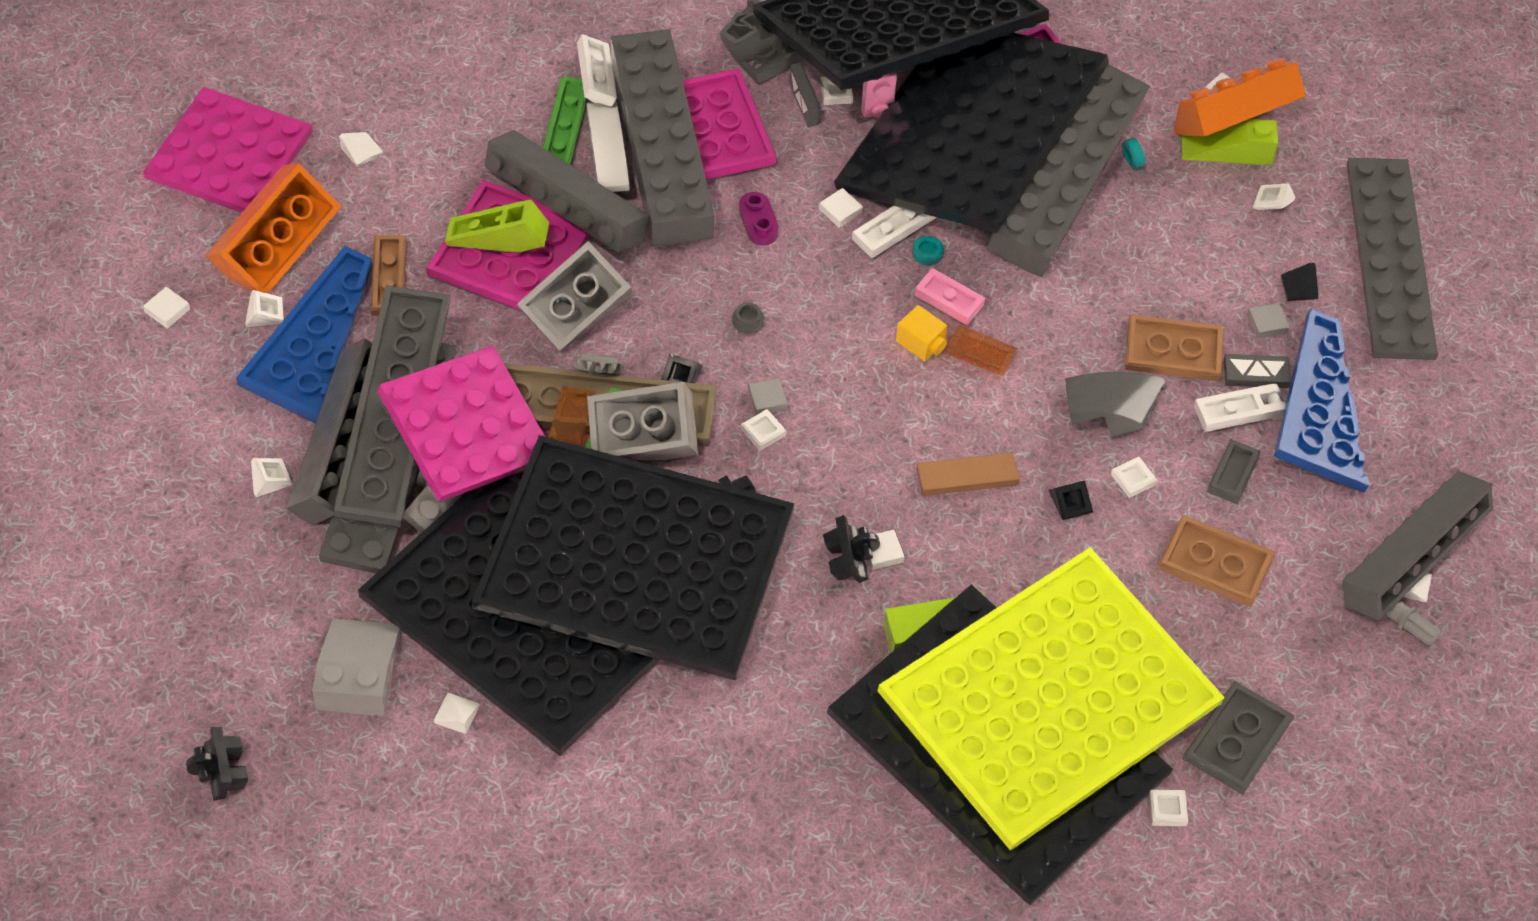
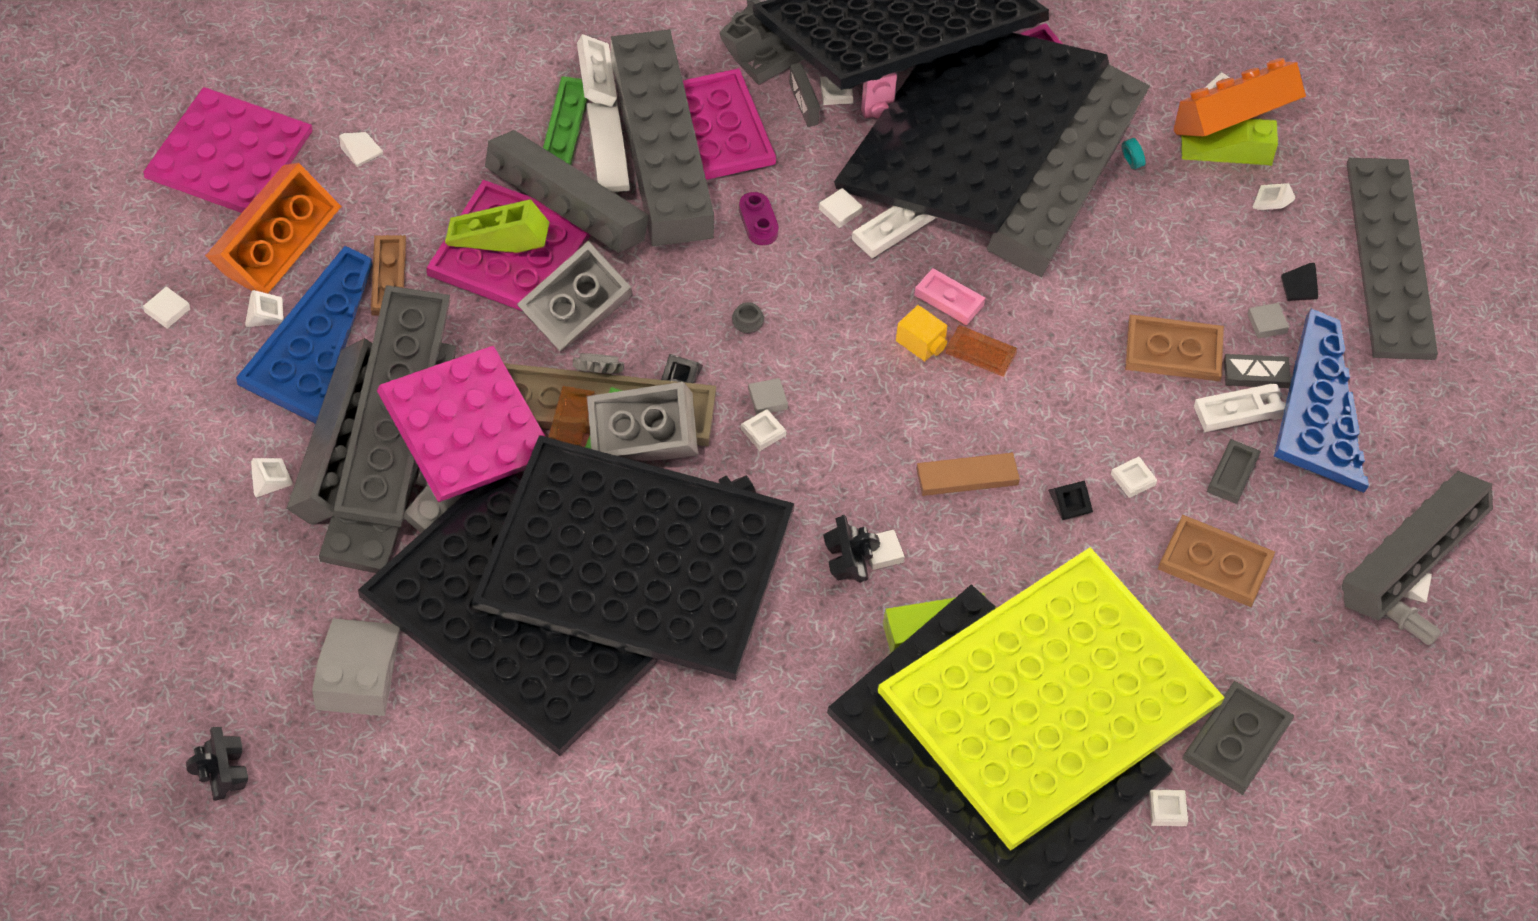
(456, 713): white slope -> none
(927, 250): teal tile -> none
(1118, 396): dark grey slope -> none

